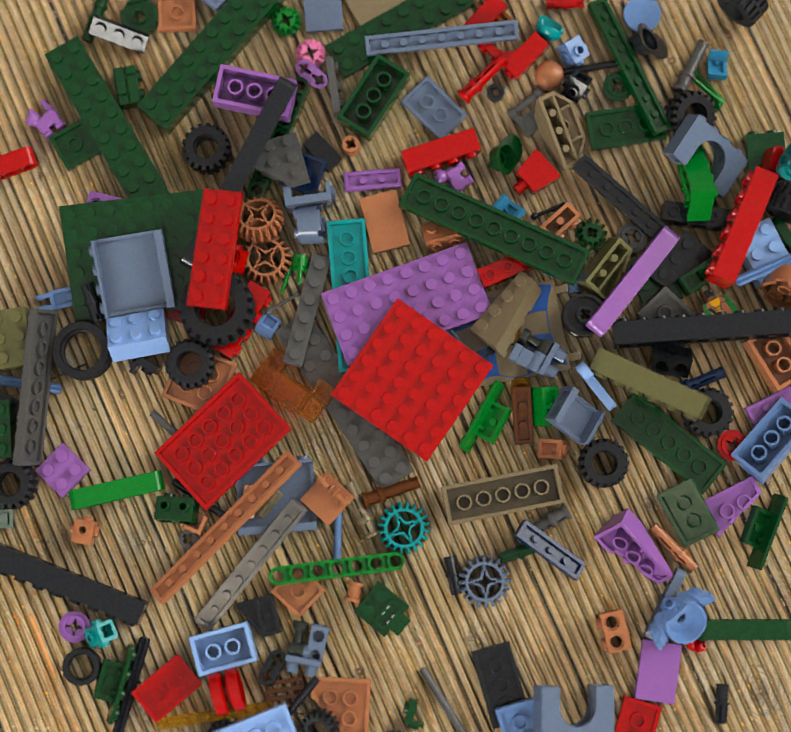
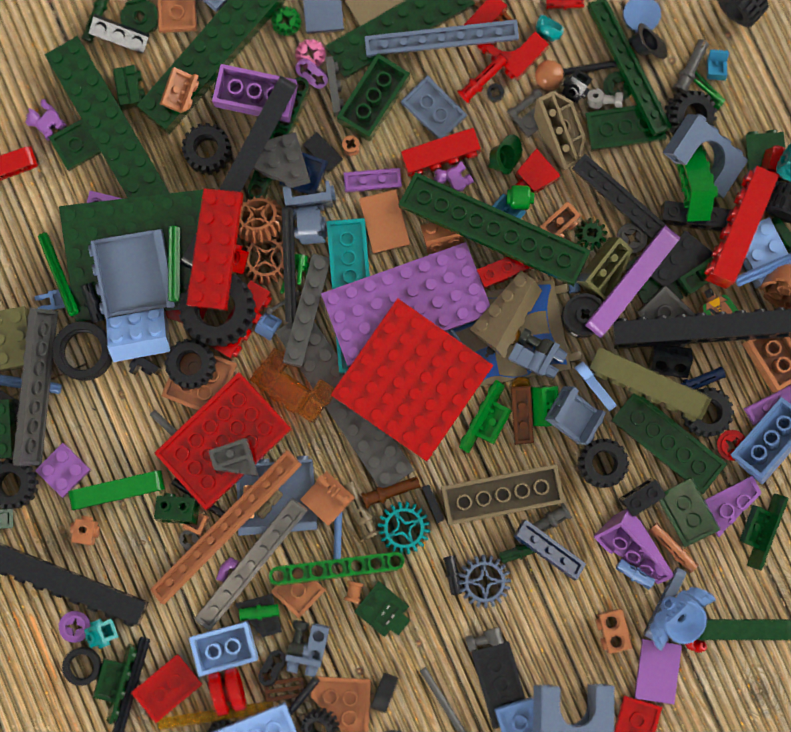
(58, 274): none -> green axle
(173, 264): none -> green axle
(179, 90): none -> nougat bracket
(224, 569): none -> medium lavender arm
(234, 458): none -> dark grey wing
(259, 612): none -> green pin
(289, 263): none -> black axle
(384, 692): none -> black tyre
(410, 709): dark green bracket -> none
(433, 503): none -> black tile
(491, 636): none -> dark grey leg
(519, 197): none -> green head
(534, 216): black hinge -> none
(552, 449): nougat bracket -> none
(573, 51): medium blue brick -> none
(597, 98): none -> light grey leg
(635, 574): none -> medium blue pin
(642, 496): none -> black bracket
(721, 703): black axle -> none

